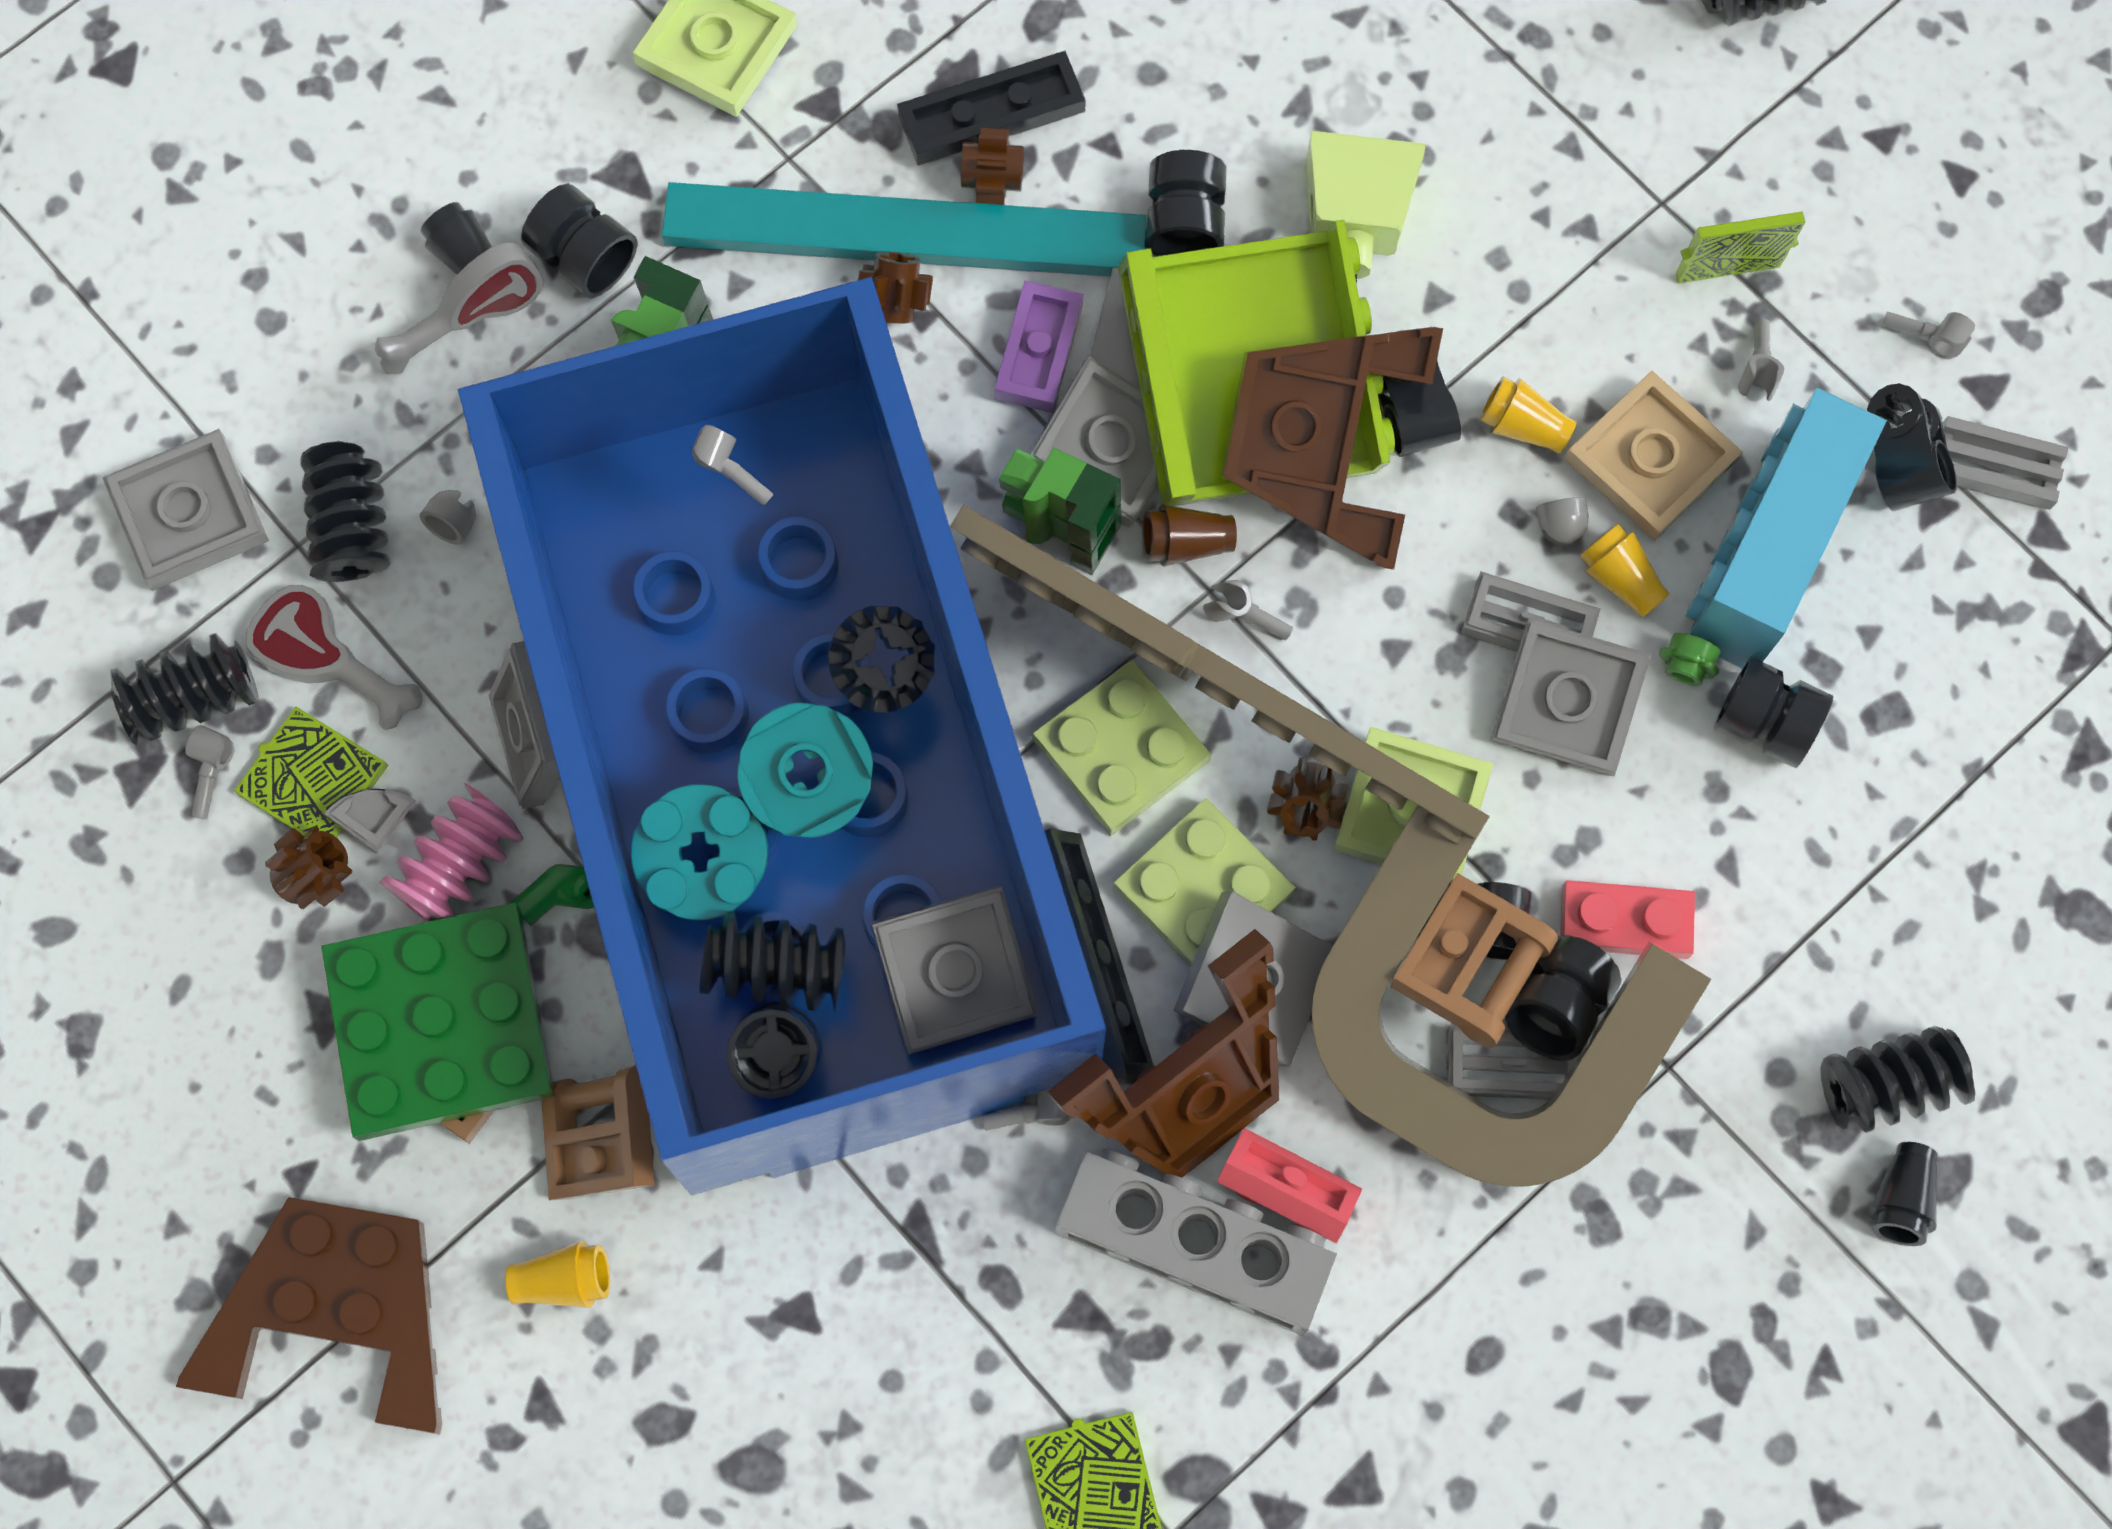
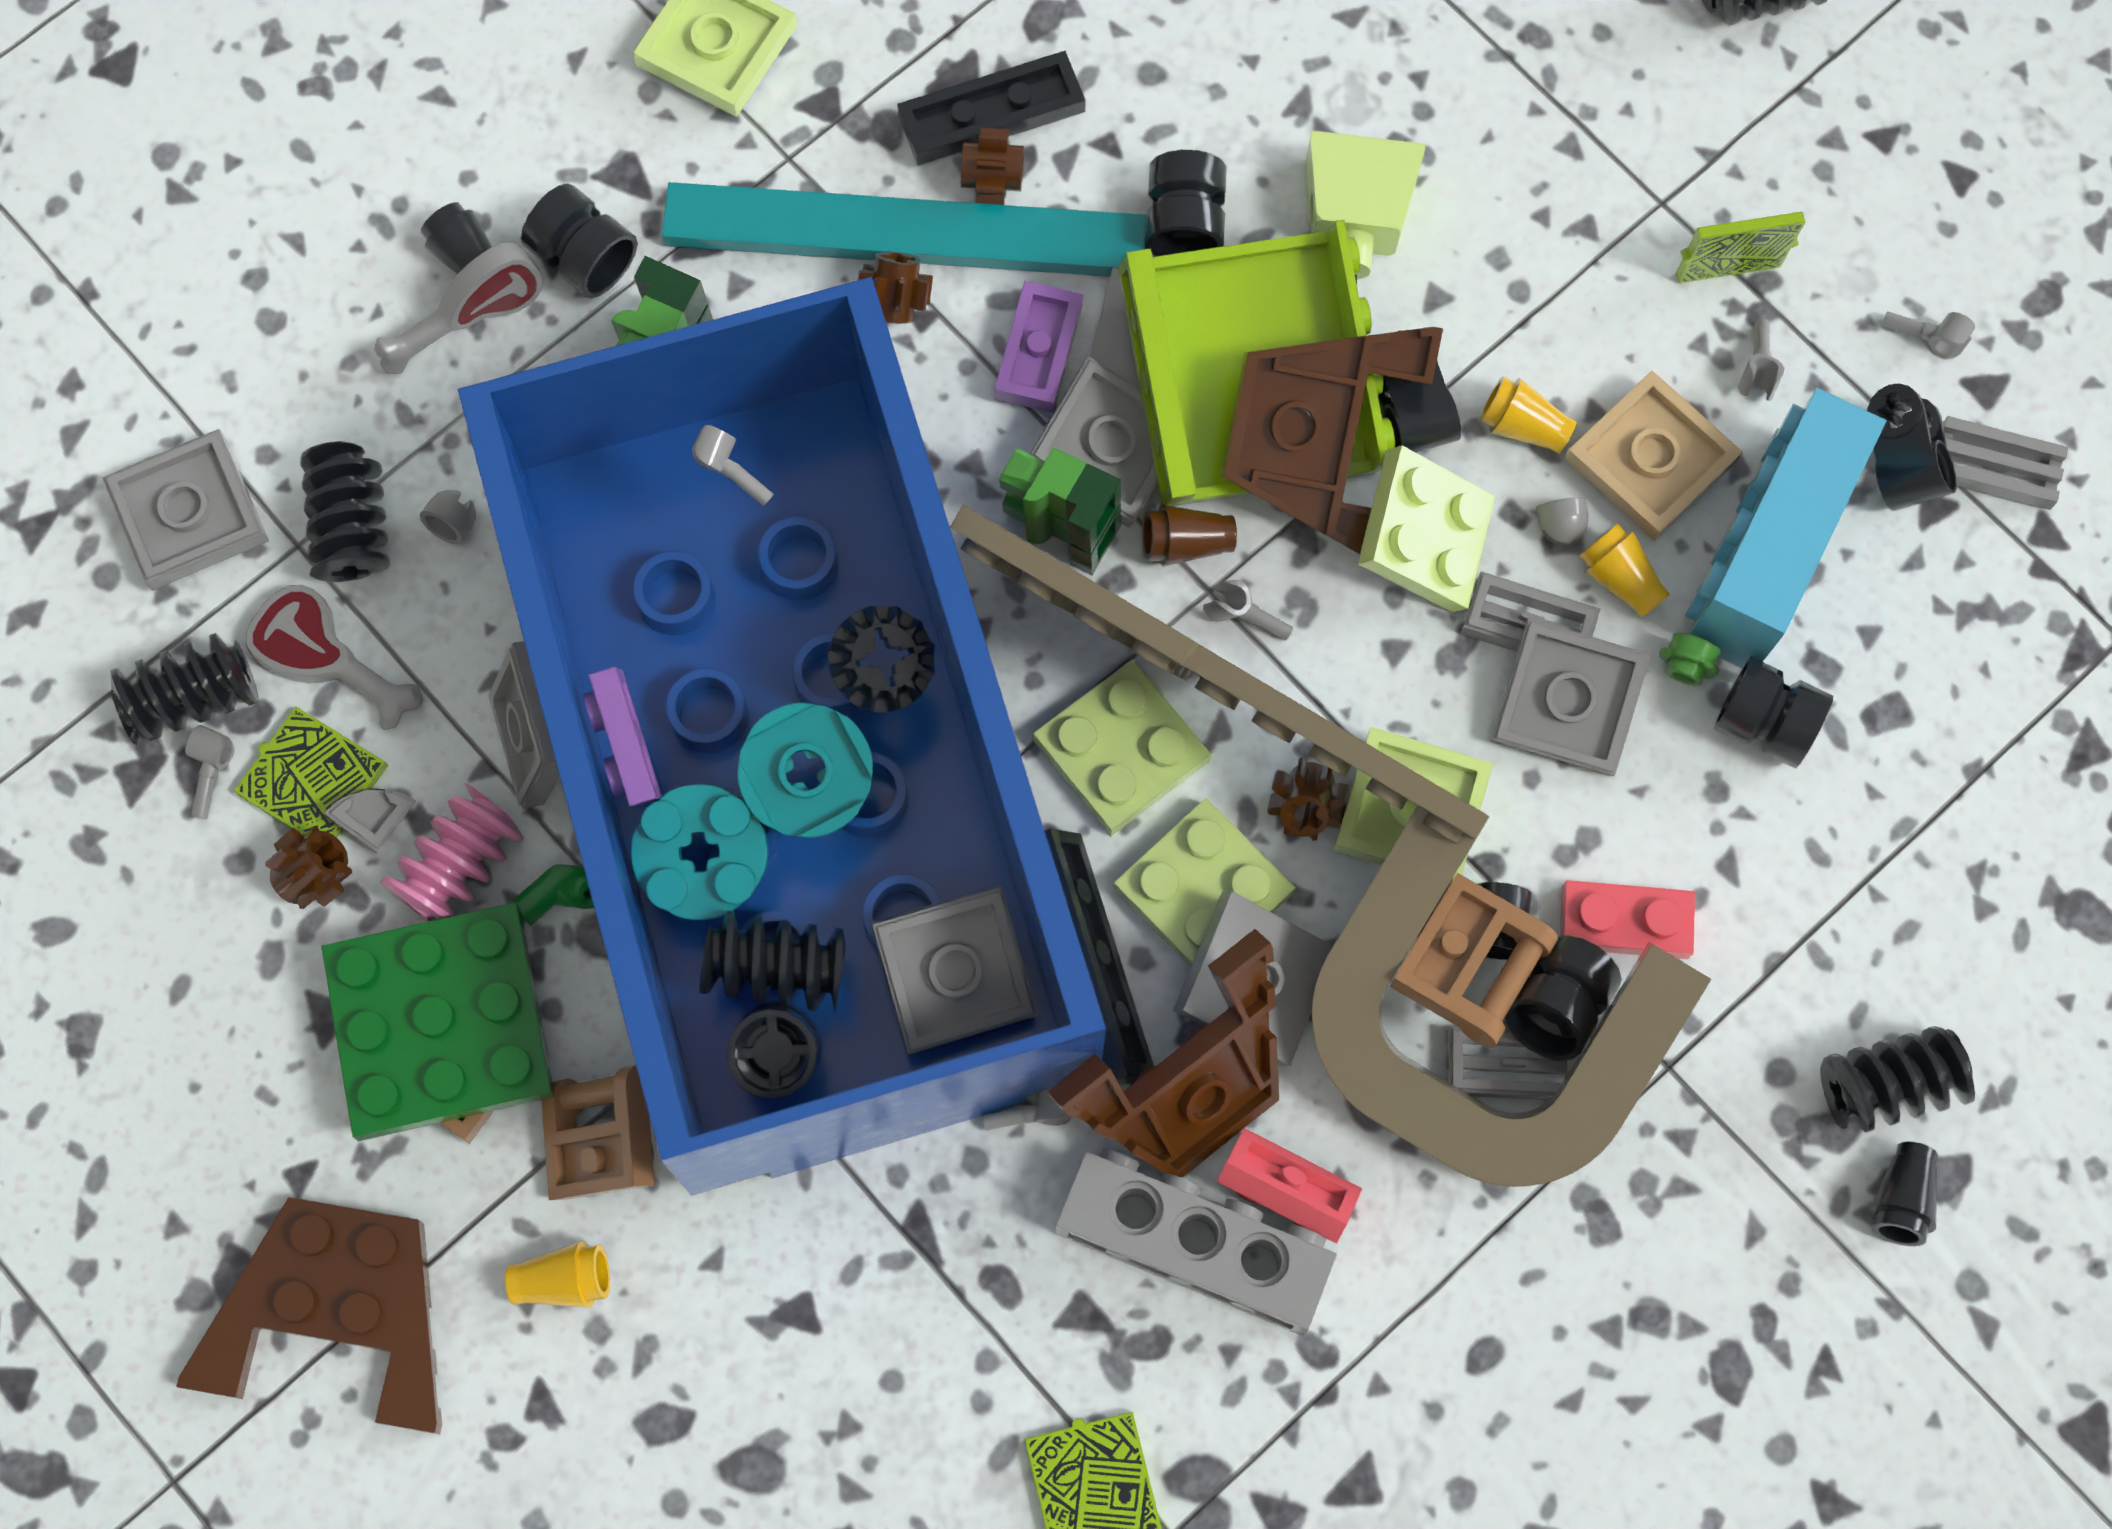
(630, 766): none -> medium lavender plate
(1426, 529): none -> yellowish green plate

